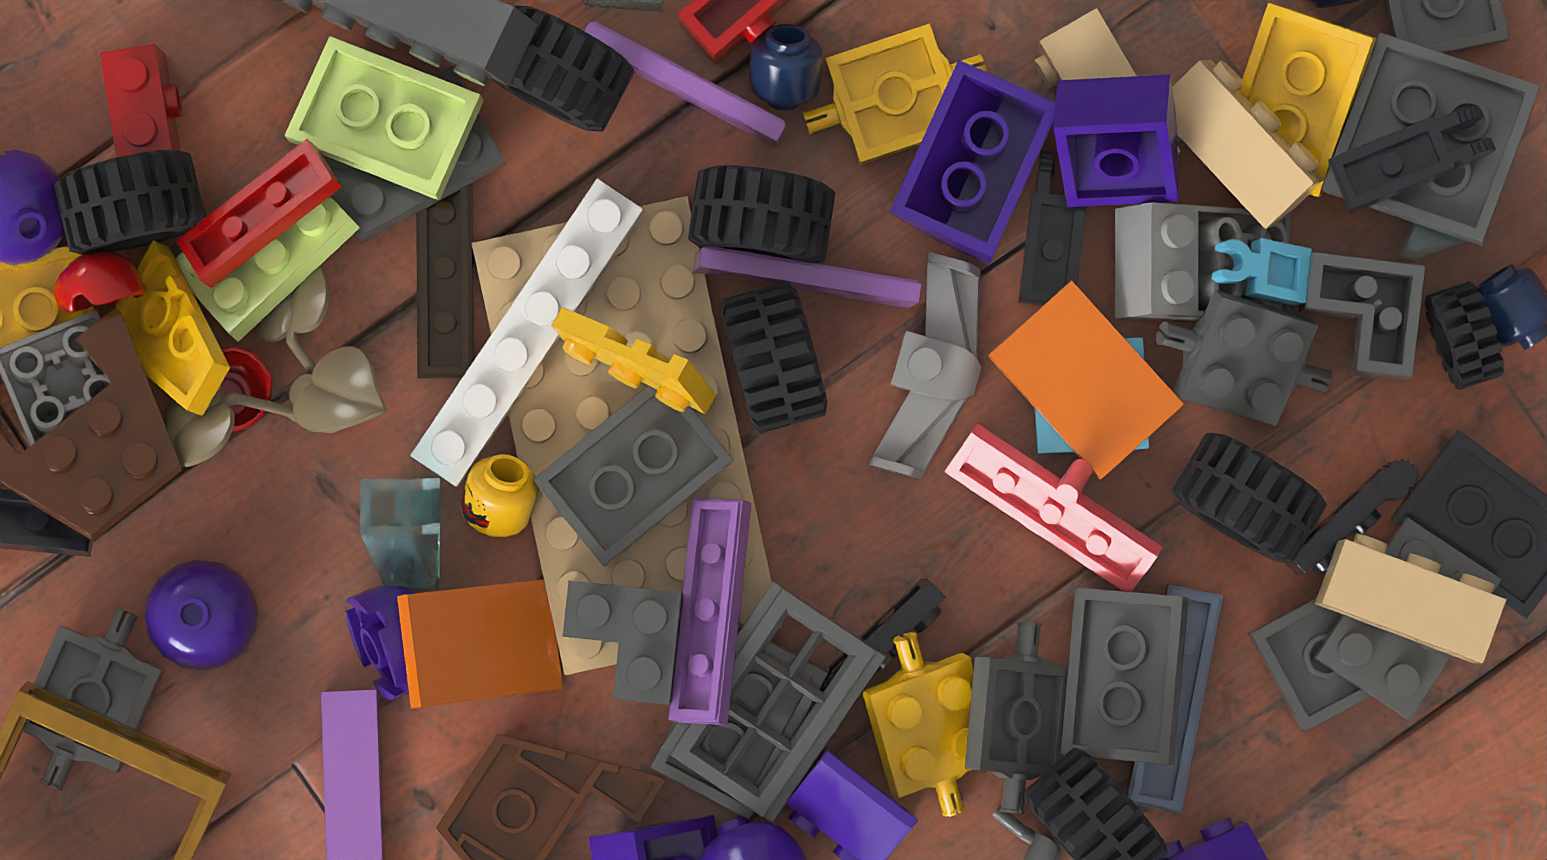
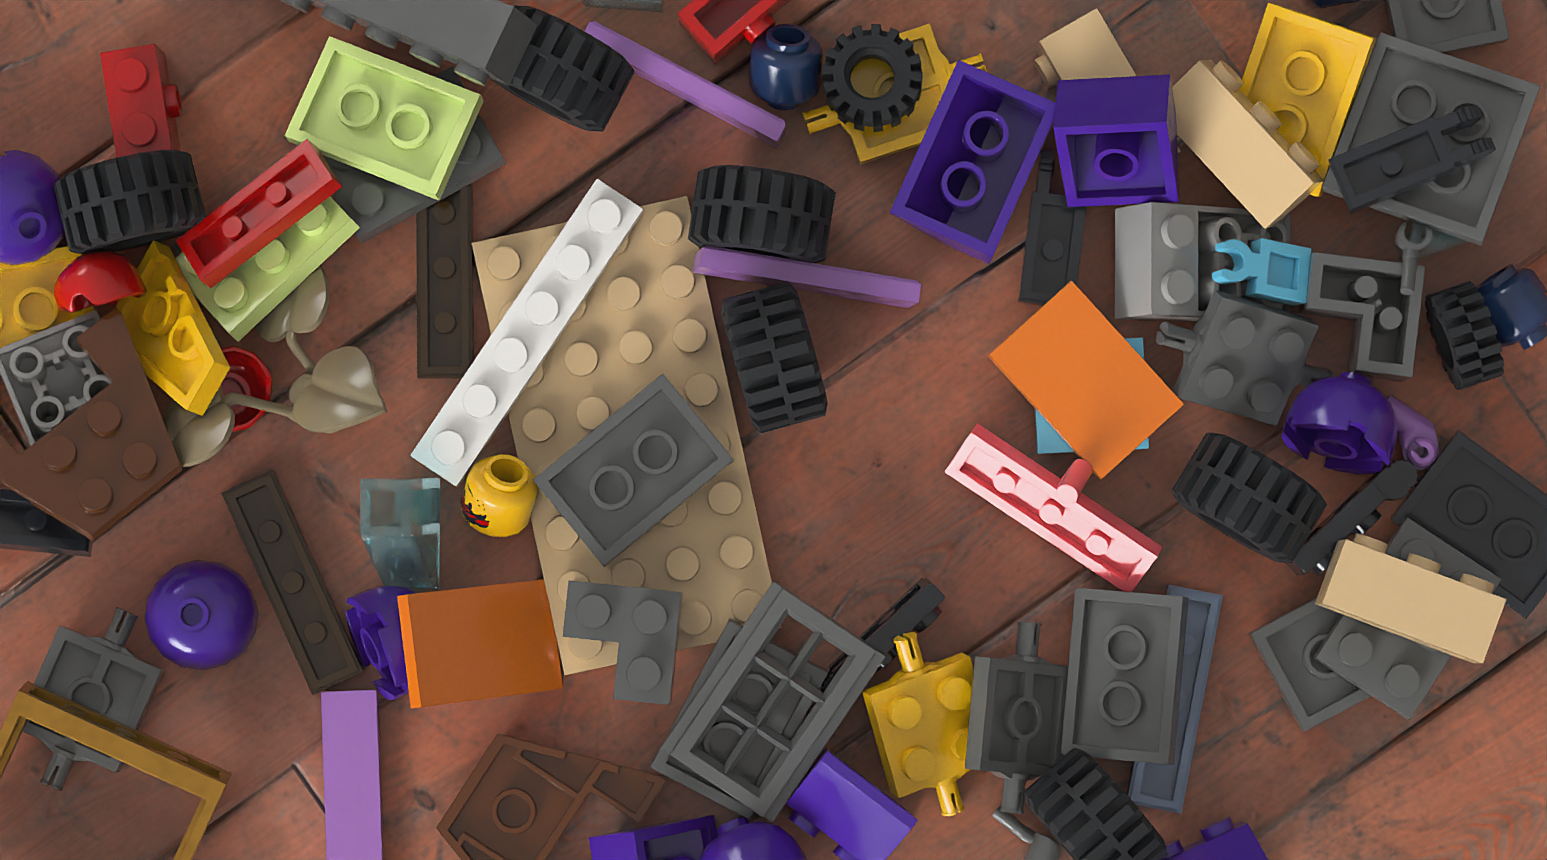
(293, 582): none -> dark brown tile
(675, 379): yellow wing -> none
(710, 611): medium lavender tile -> none
(876, 45): none -> black tyre
(935, 368): light grey plate -> none
(1343, 422): none -> dark purple cylinder
(1411, 255): none -> dark grey hand
(1415, 435): none -> medium lavender arm

